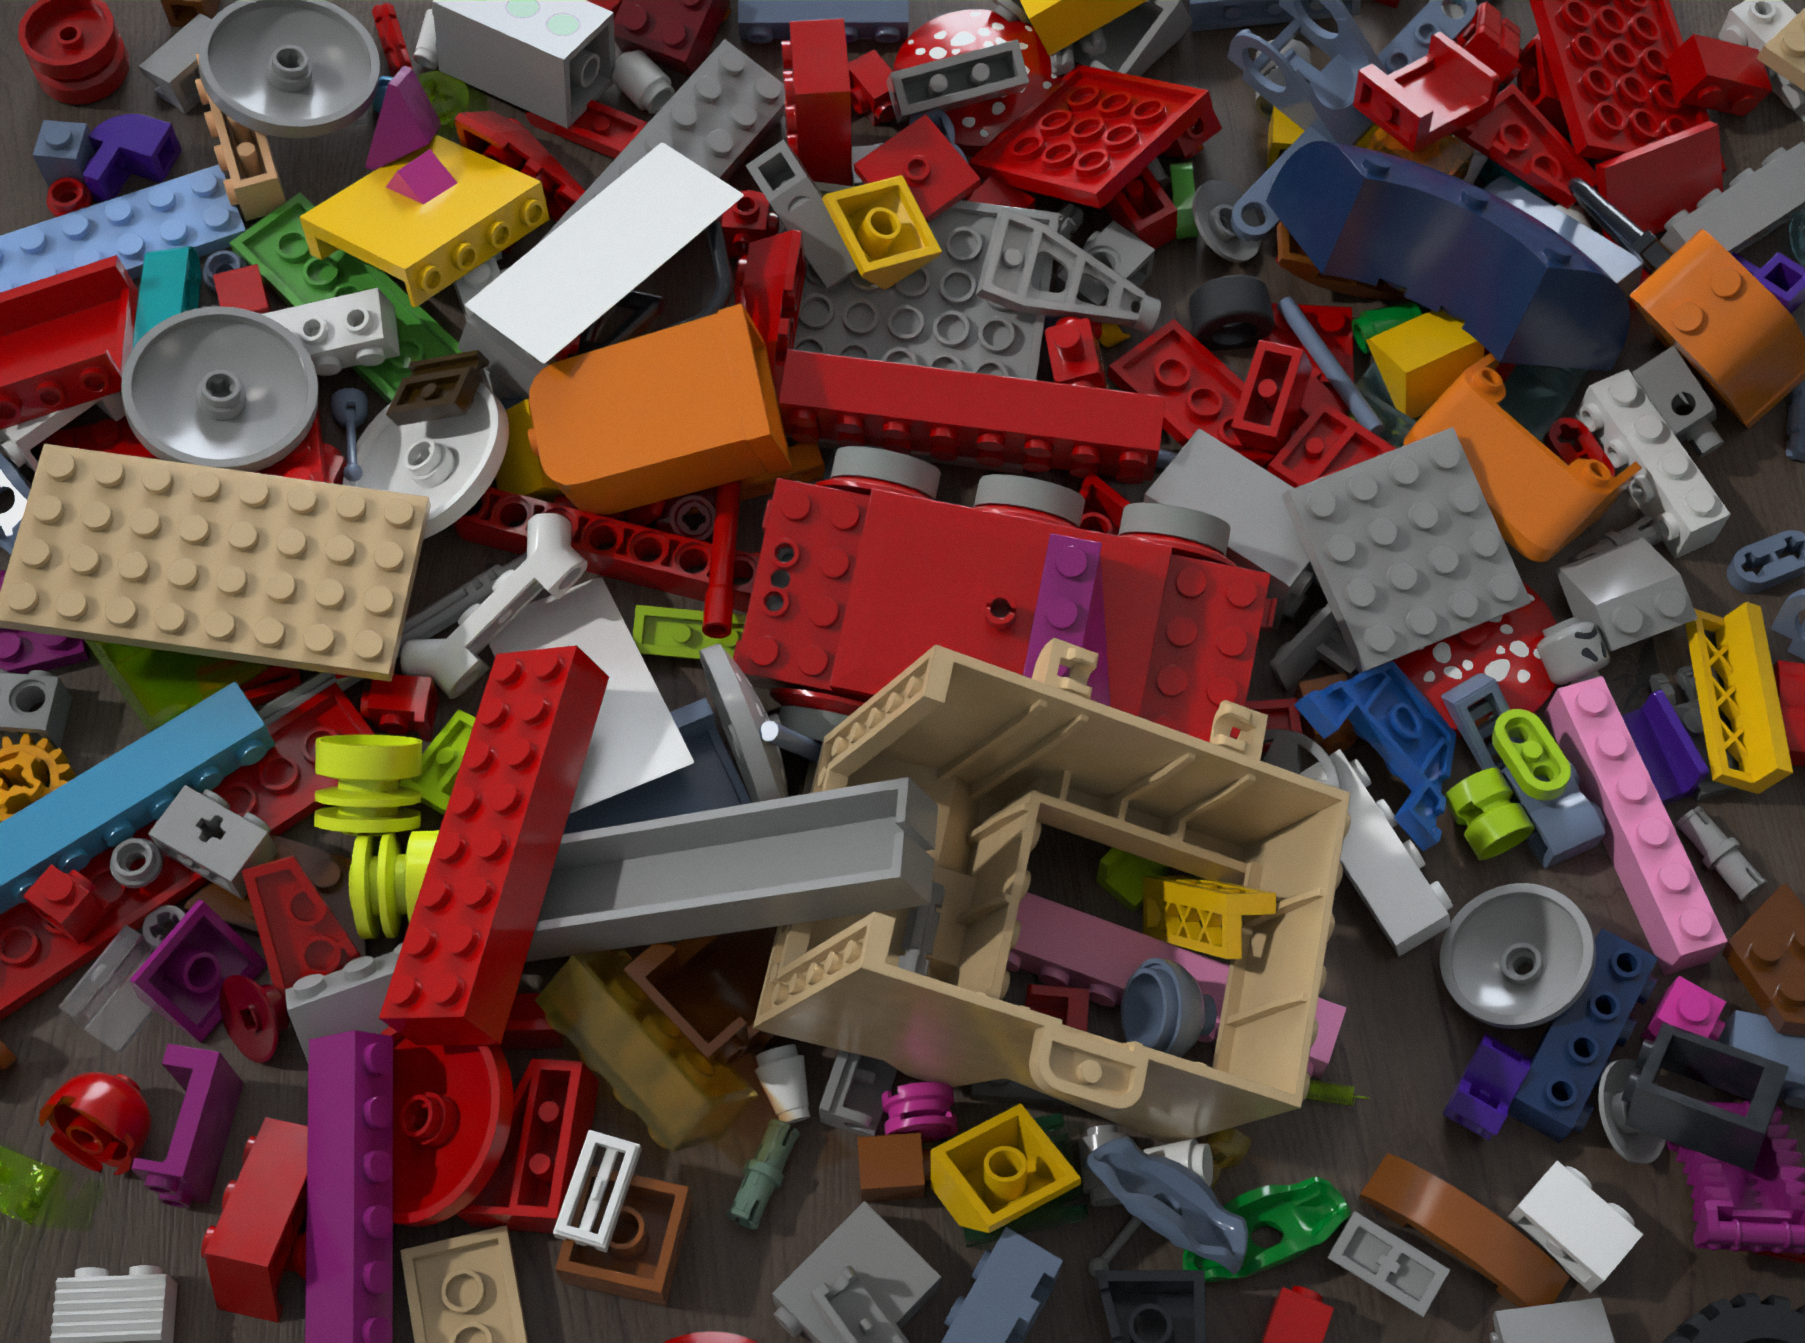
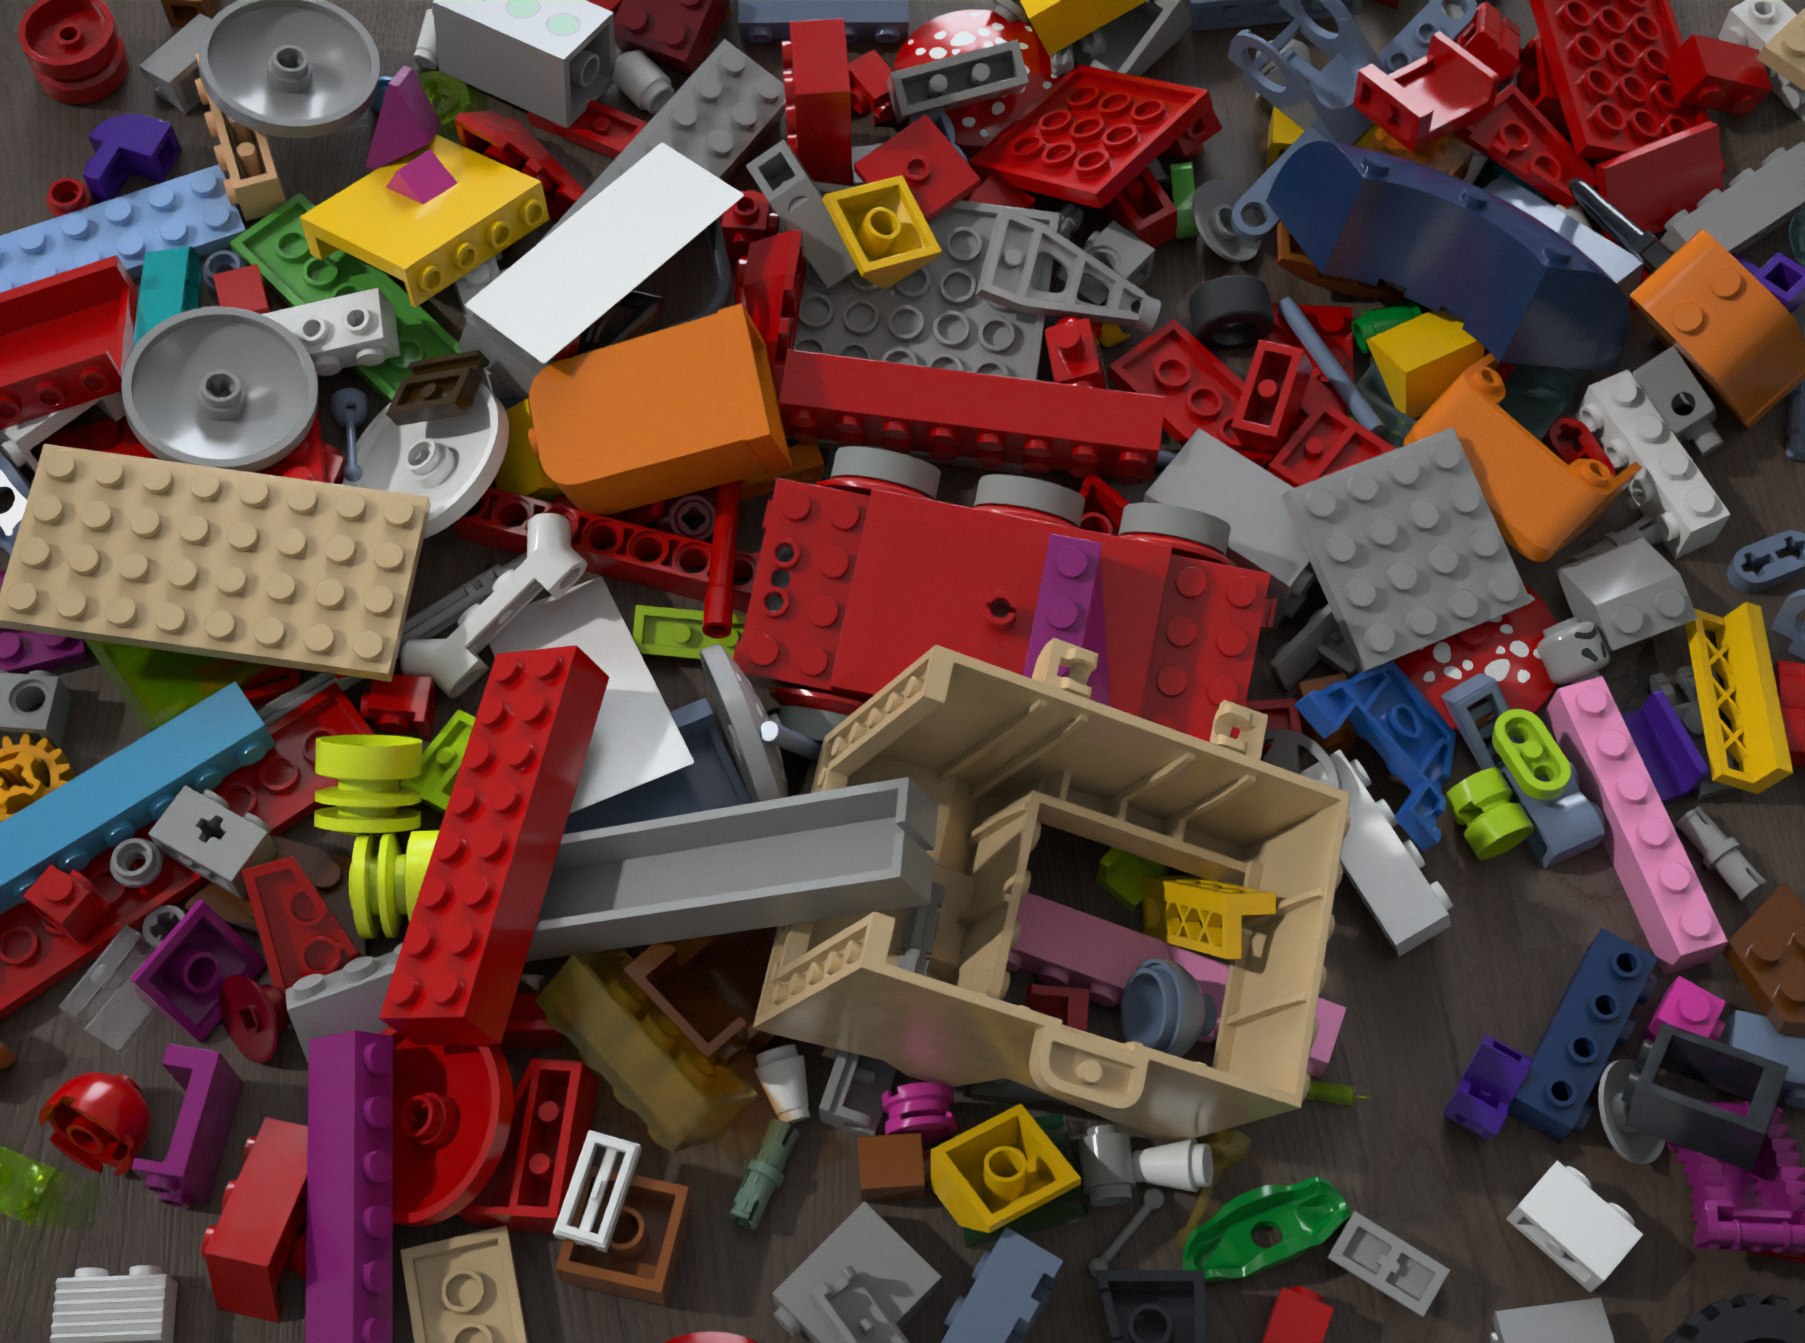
(63, 150): sand blue brick -> none
(391, 37): red axle -> none
(1197, 1217): sand blue piece -> none
(1466, 1230): dark orange slope -> none
(1503, 933): light grey dish -> none

